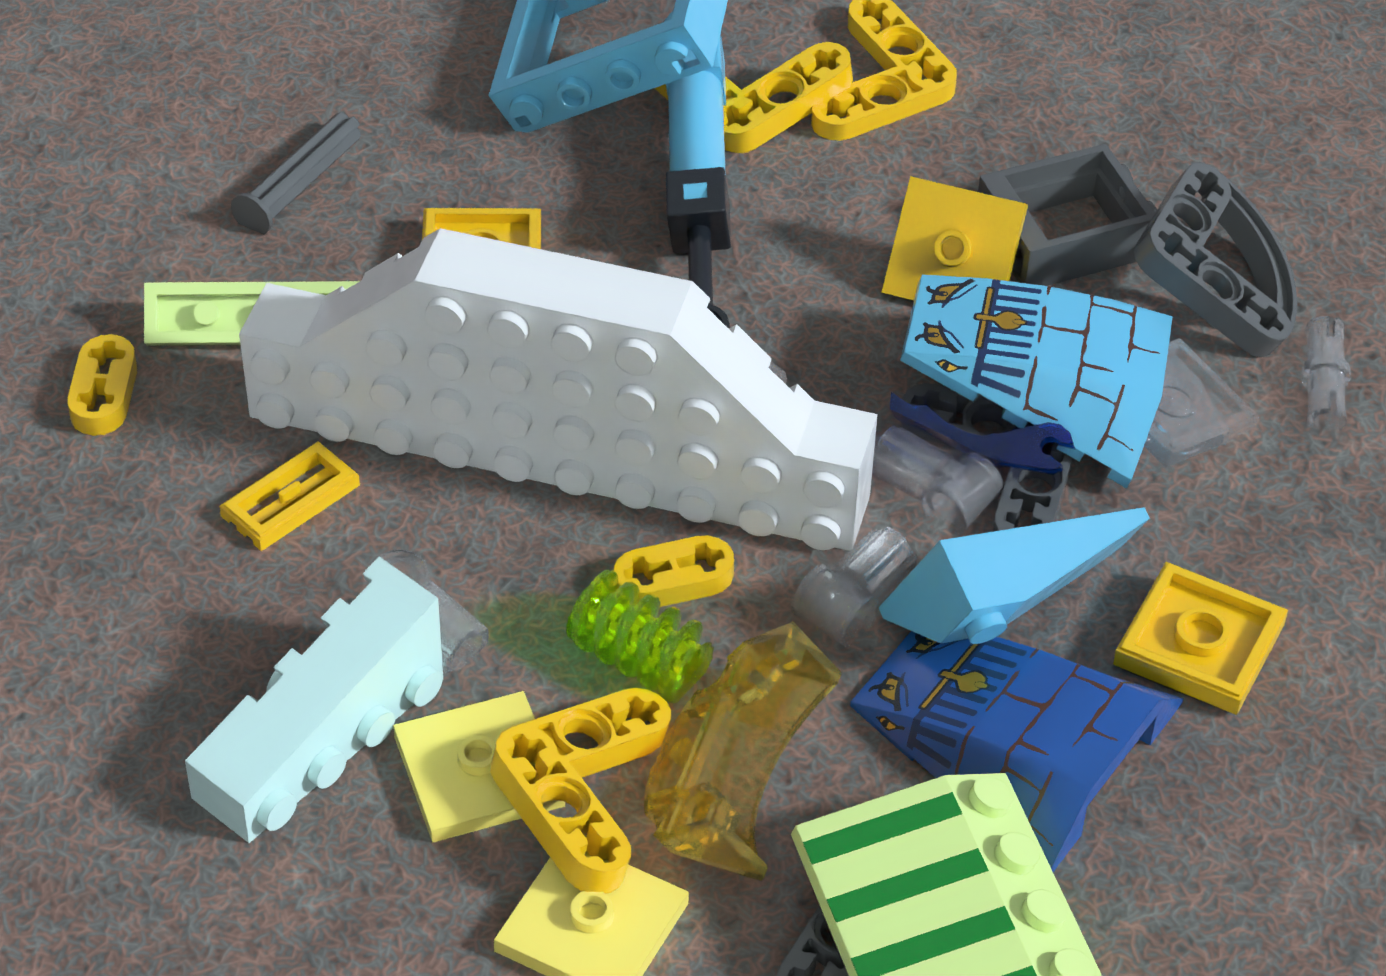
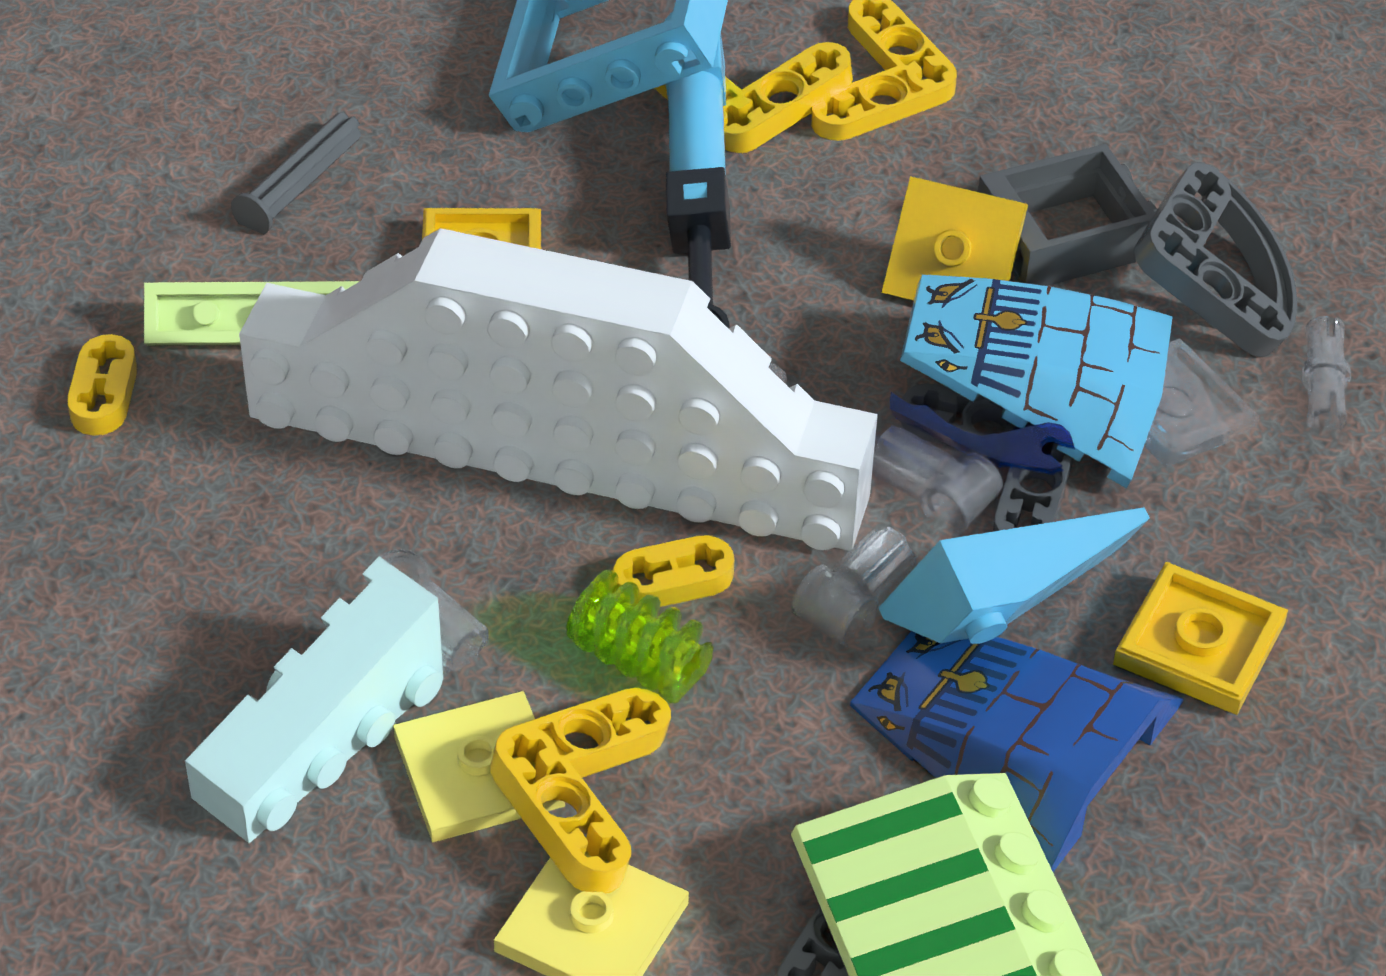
(295, 502): yellow tile -> none
(715, 772): clear yellow windscreen -> none

